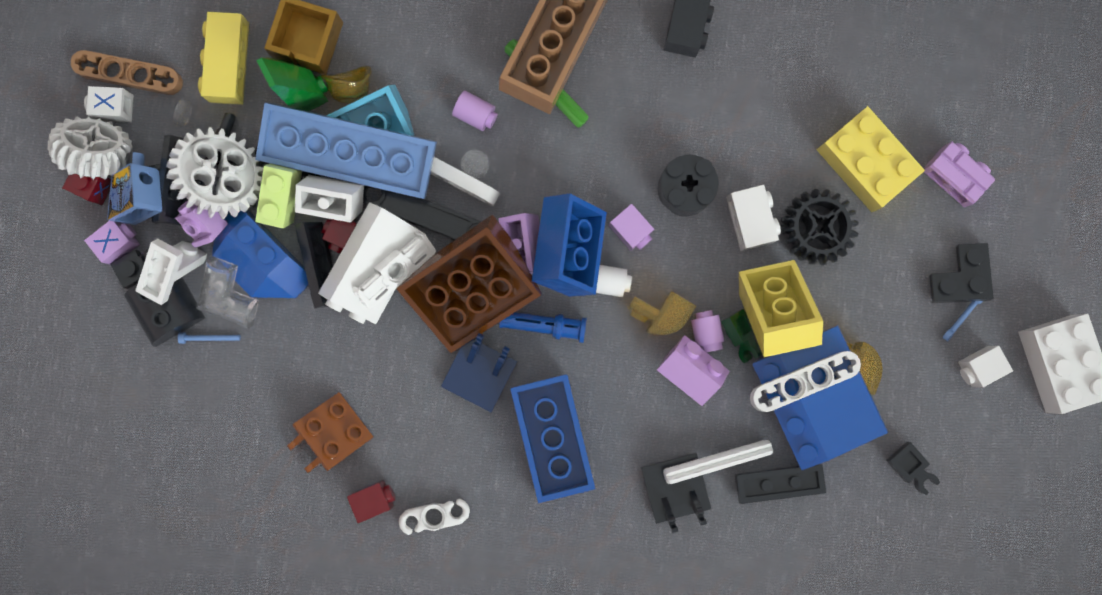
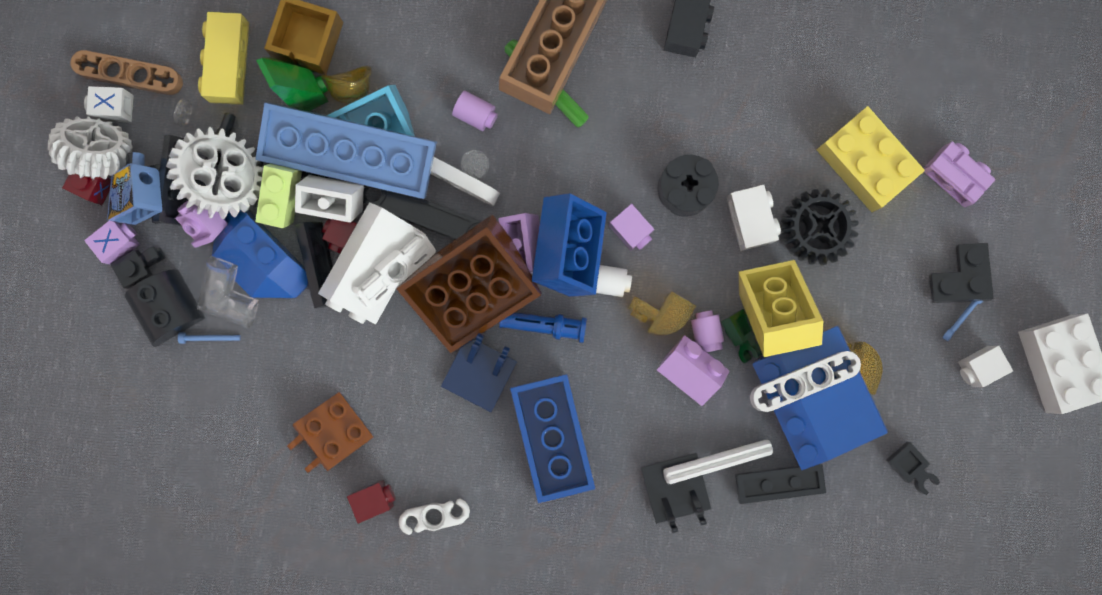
(166, 265): white bracket -> none

